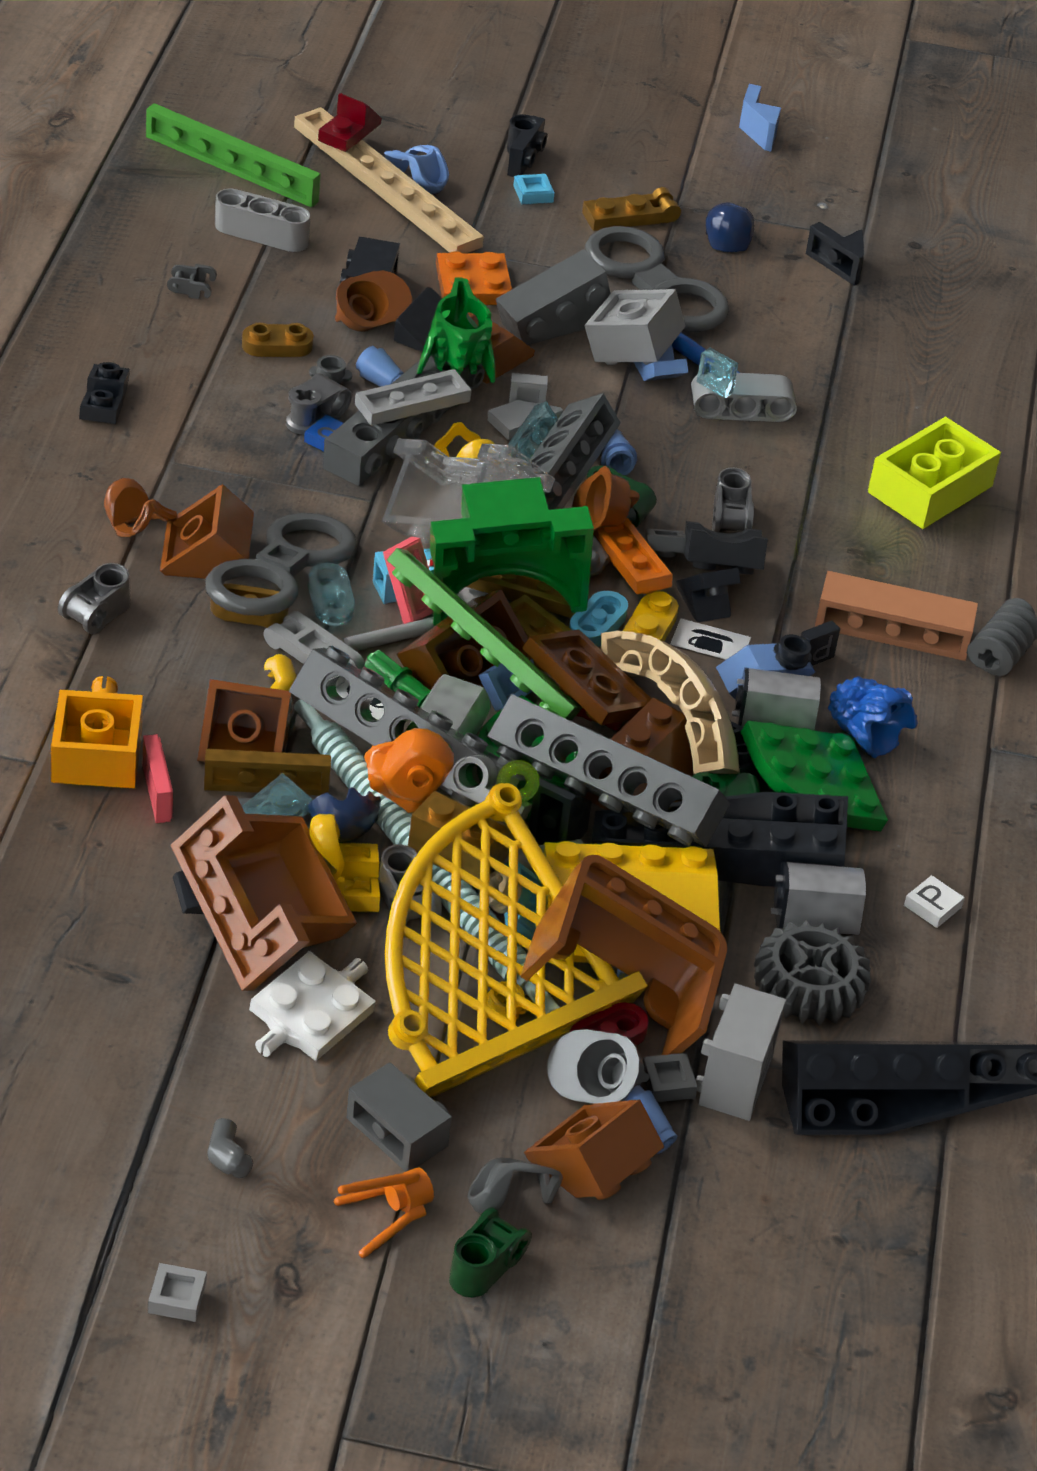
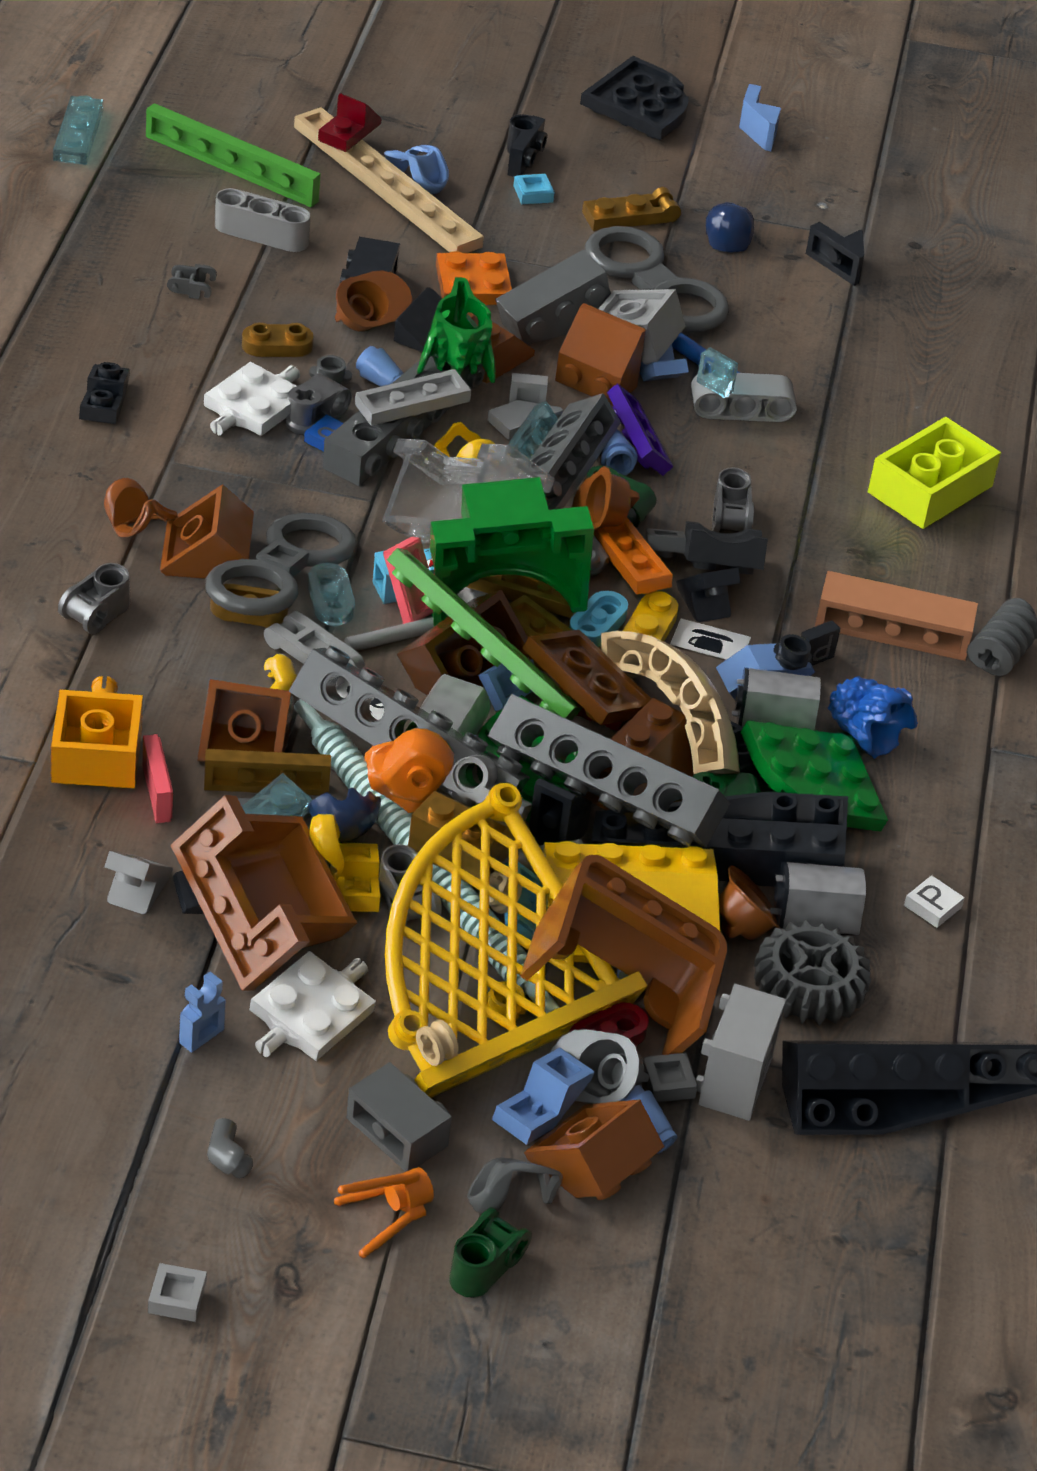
(78, 130): none -> clear light blue plate
(135, 881): none -> light grey slope
(203, 1015): none -> medium blue plate
(251, 399): none -> white plate
(396, 676): green axle -> none
(437, 1042): none -> tan bush
(522, 768): clear neon green cone -> none
(548, 1094): none -> medium blue slope
(600, 353): none -> dark orange slope
(639, 97): none -> black plate
(639, 430): none -> dark purple plate
(744, 907): none -> dark orange piece

